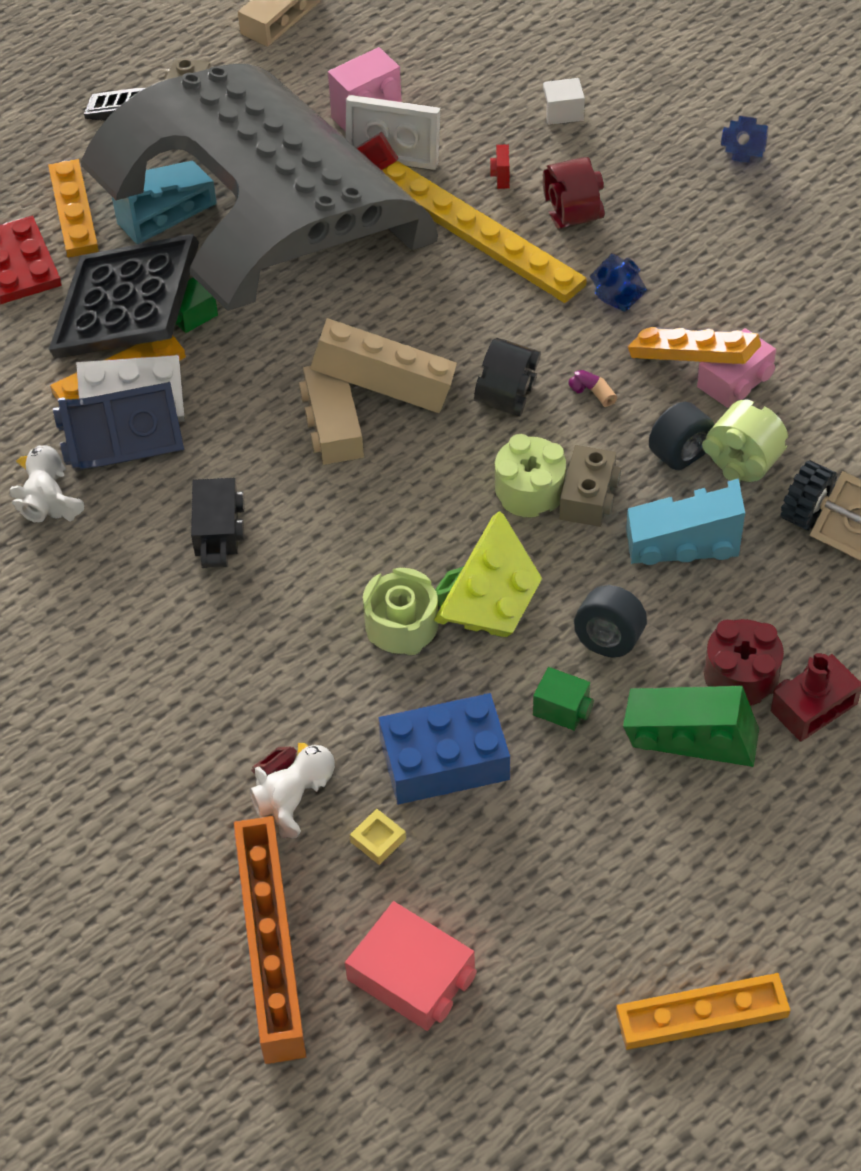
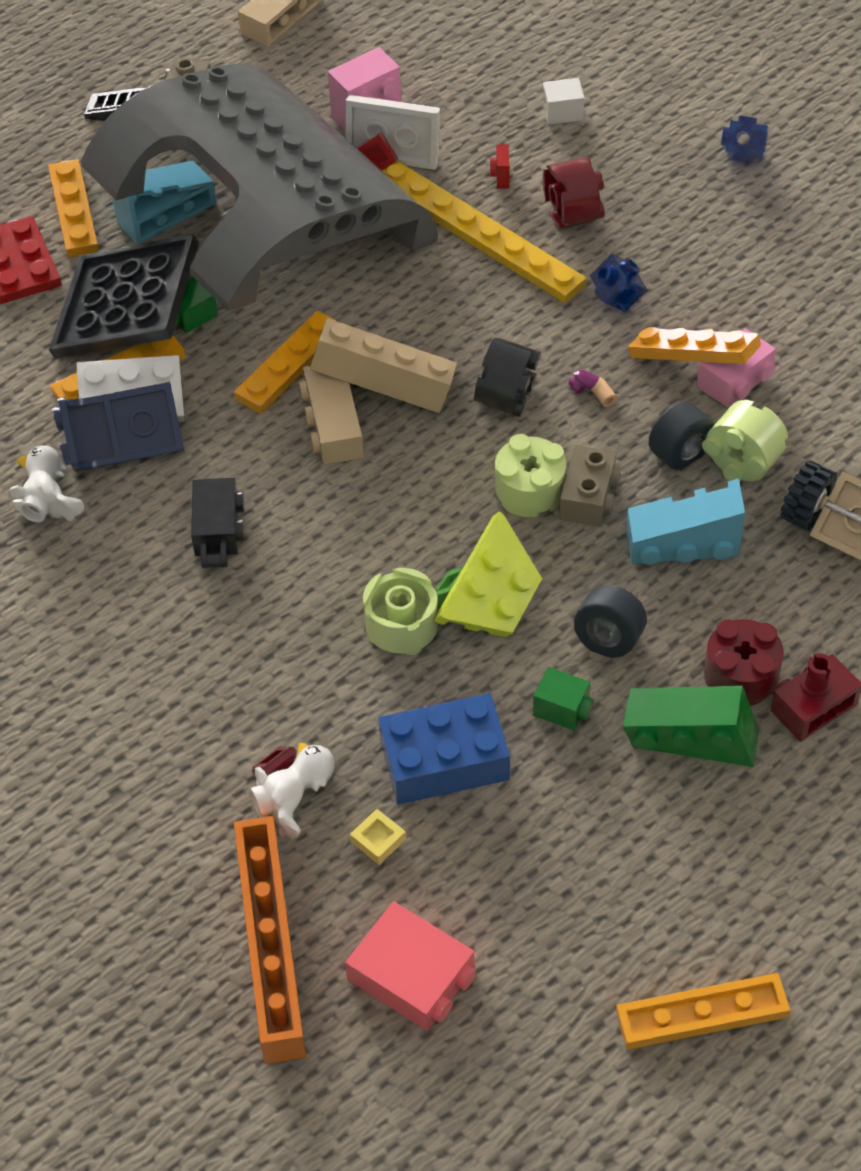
(282, 366): none -> light orange plate

